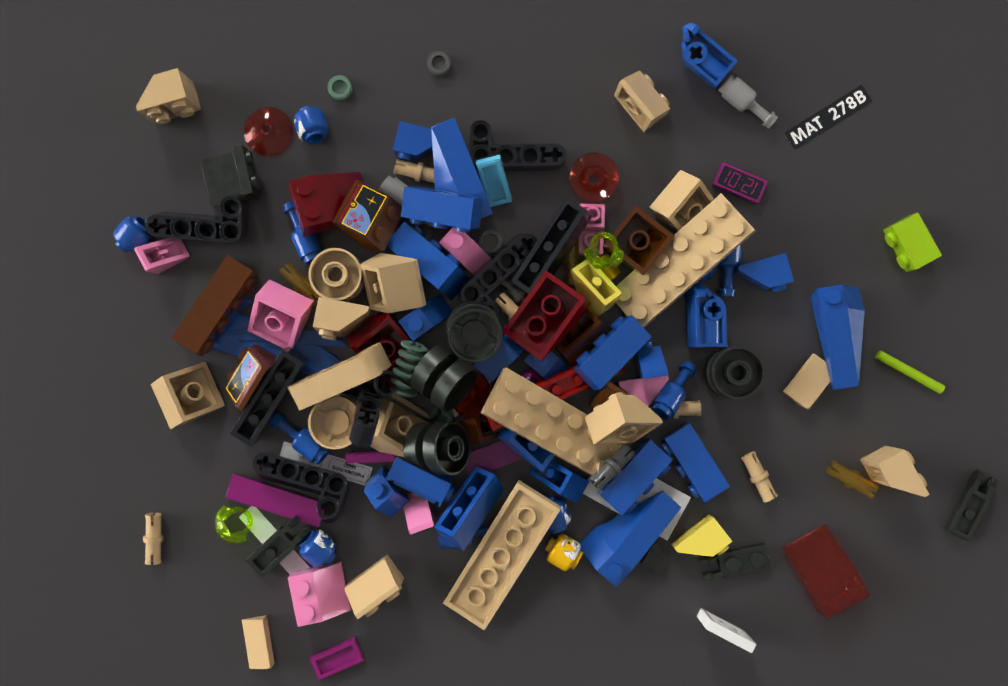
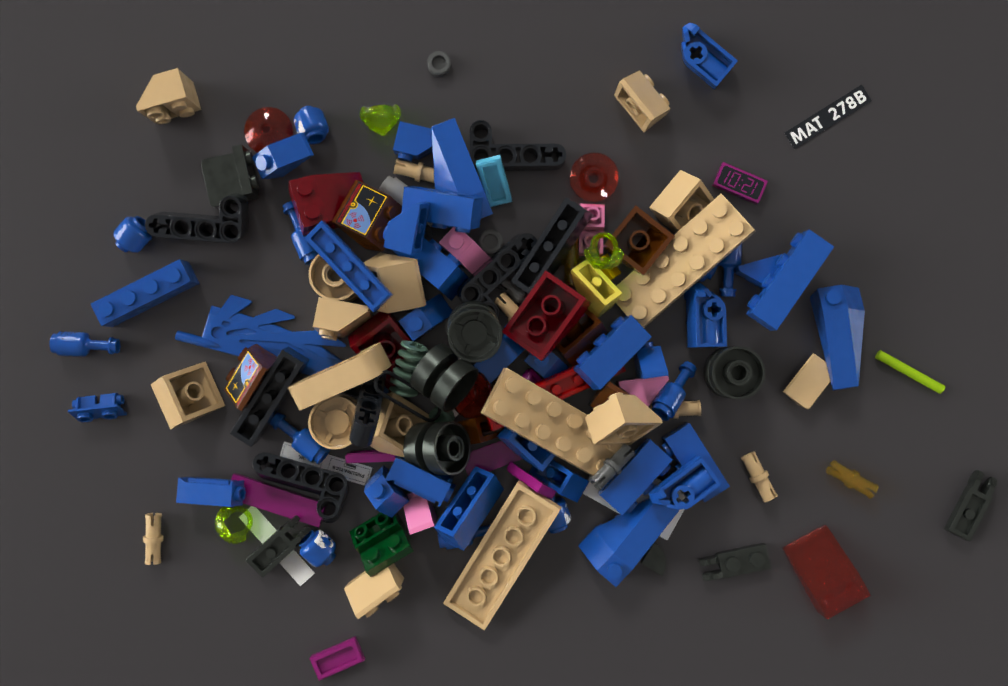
(80, 344): none -> blue piece
(87, 409): none -> blue hinge
(145, 293): none -> blue brick
(162, 254): bright pink slope -> none
(210, 491): none -> blue window
(214, 306): reddish brown brick -> none
(258, 642): tan slope -> none
(279, 314): bright pink slope -> none
(282, 156): none -> blue slope
(299, 282): clear yellow pin -> none
(318, 593): bright pink slope -> none
(340, 88): sand green tile -> none
(348, 266): none -> blue tile
(380, 117): none -> clear neon green piece
(381, 542): none -> dark green brick
(407, 230): none -> blue slope
(530, 480): none -> magenta tile
(563, 552): yellow head -> none
(693, 478): none -> blue piece
(703, 539): light yellow slope -> none
(726, 630): white tile -> none
(743, 97): light grey piece -> none
(789, 280): none -> blue brick
(895, 469): tan slope -> none
(911, 242): lime brick -> none

